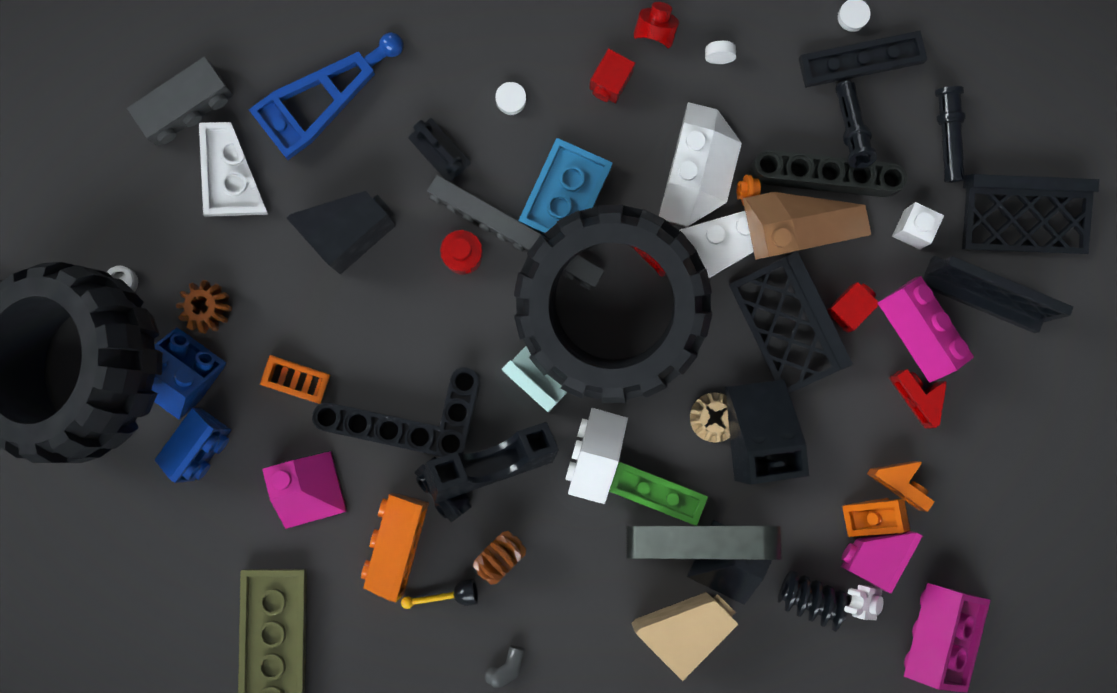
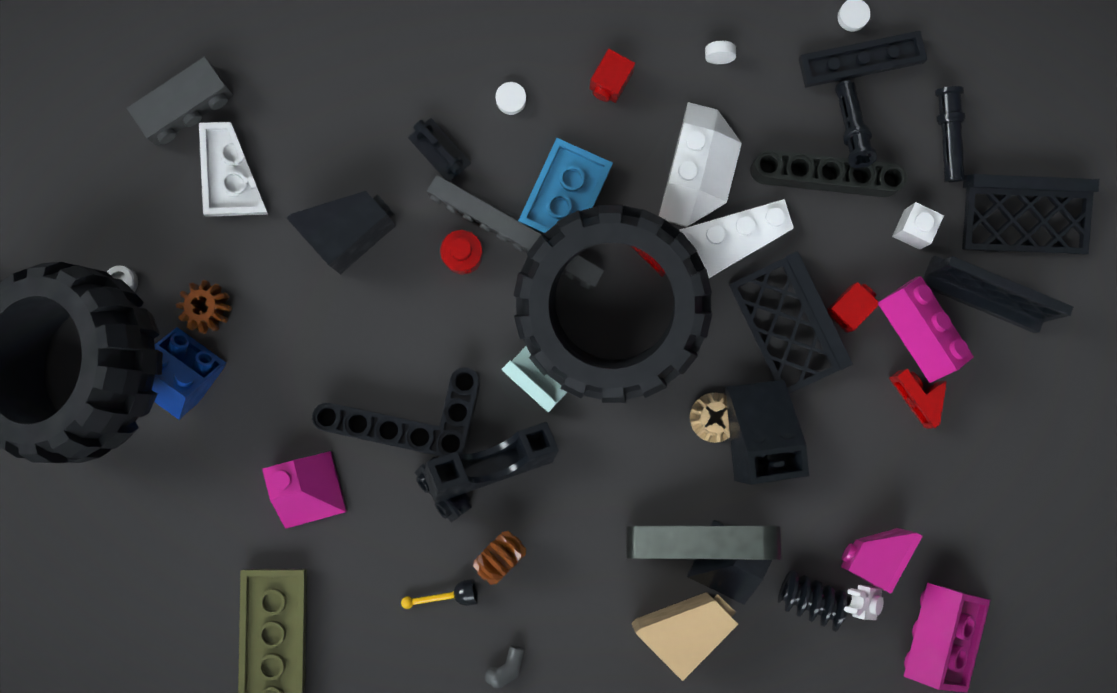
(192, 446): blue slope -> none
(269, 371): orange slope -> none
(283, 127): blue plate -> none
(394, 546): orange slope -> none
(596, 455): white brick -> none
(657, 24): red piece -> none
(658, 493): bright green plate -> none
(748, 187): orange plate -> none
(795, 222): medium nougat wedge -> none
(876, 517): orange slope -> none
(897, 480): orange slope -> none

